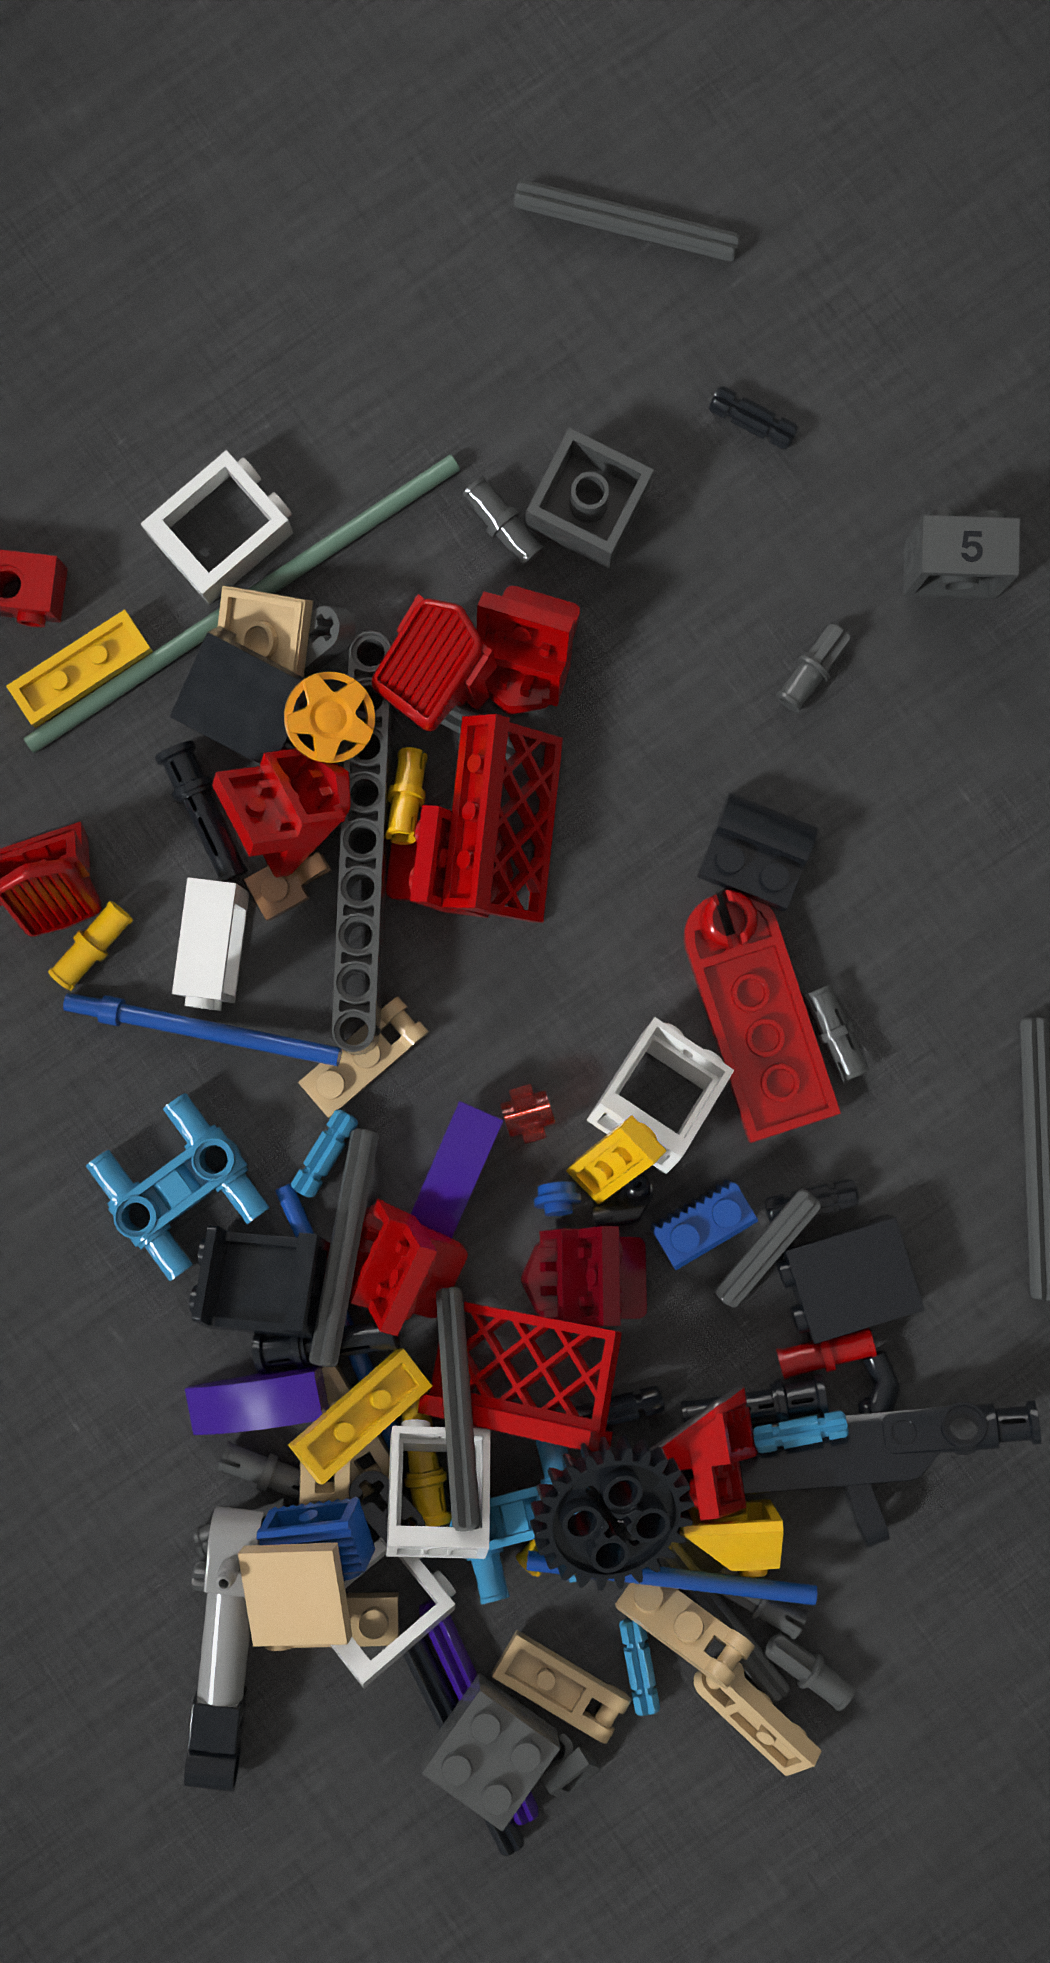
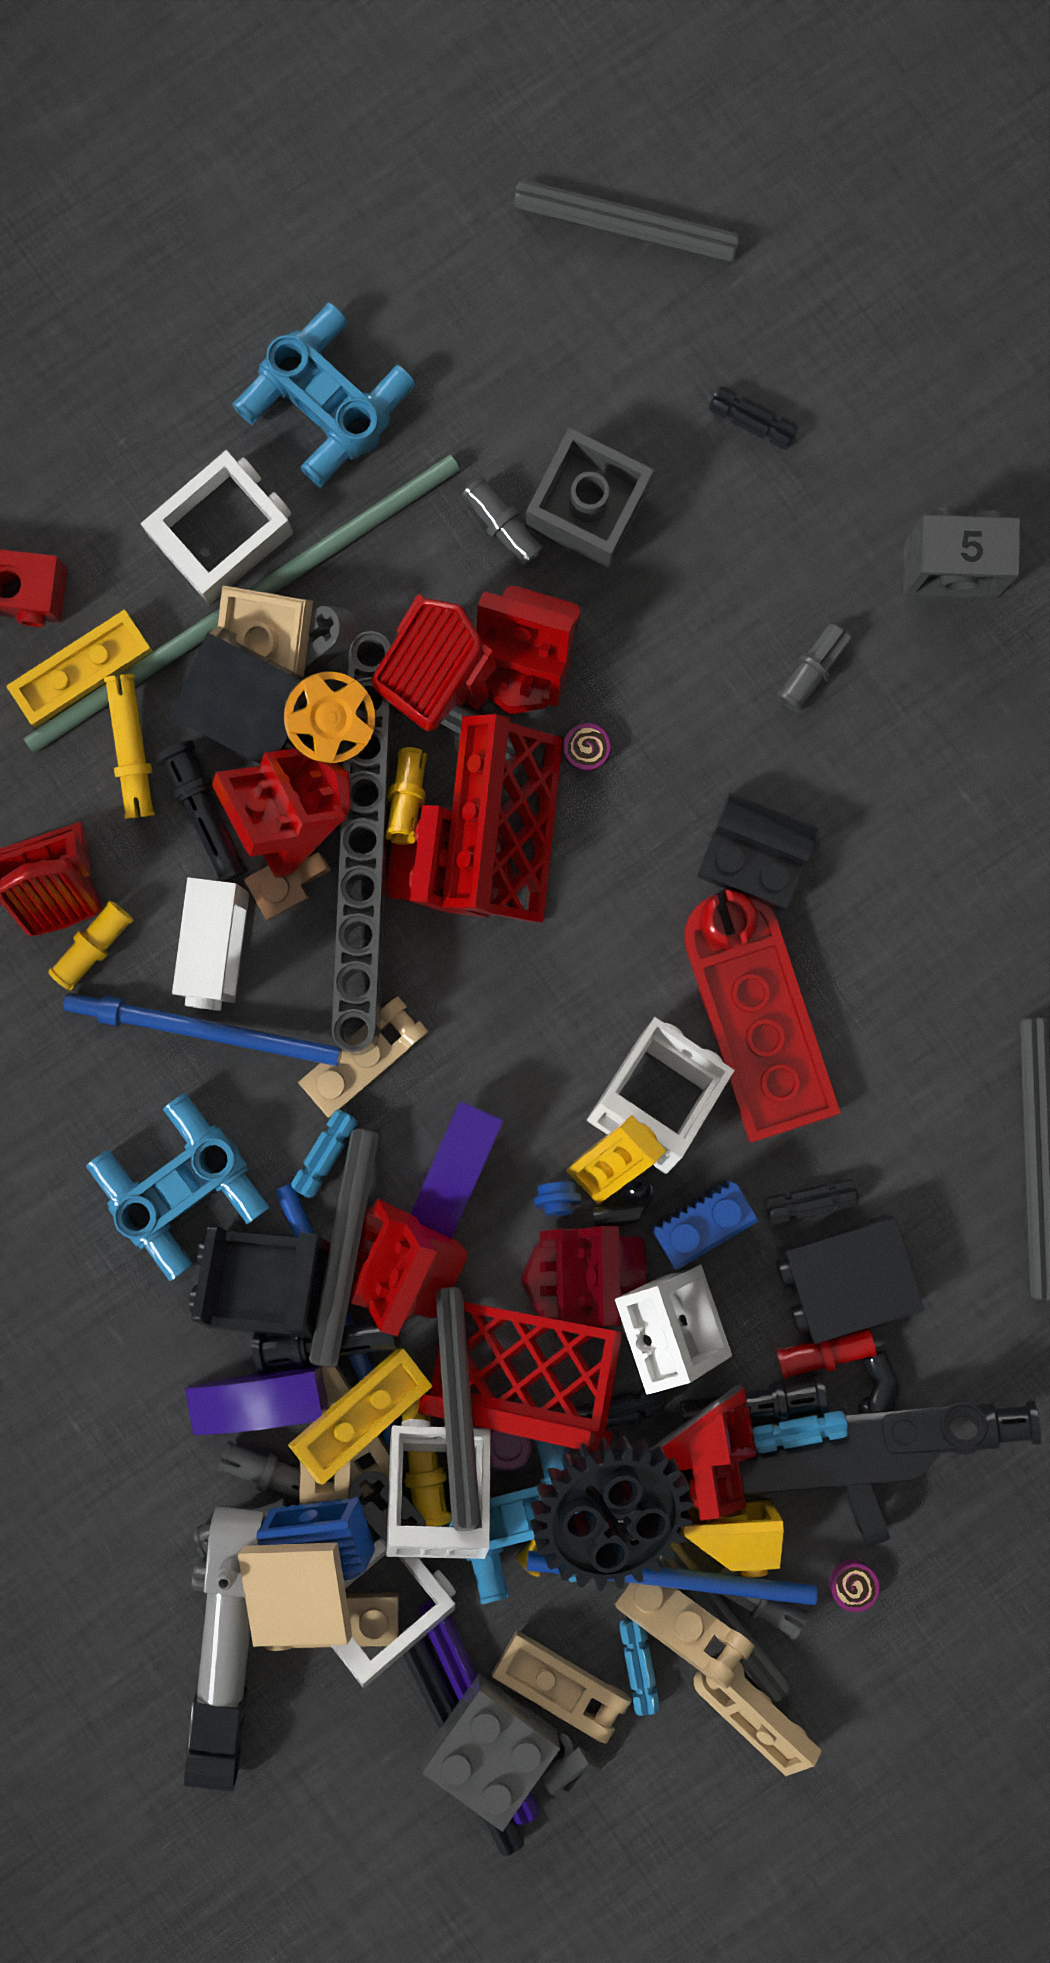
(129, 746): none -> yellow pin
(323, 394): none -> dark azure piece
(508, 1450): none -> magenta tile
(527, 1113): clear red gear -> none
(586, 747): none -> tile
(677, 1350): none -> white window
(768, 1248): dark grey axle -> none
(810, 1670): dark grey axle -> none
(836, 1033): dark grey pin -> none
(854, 1585): none -> tile

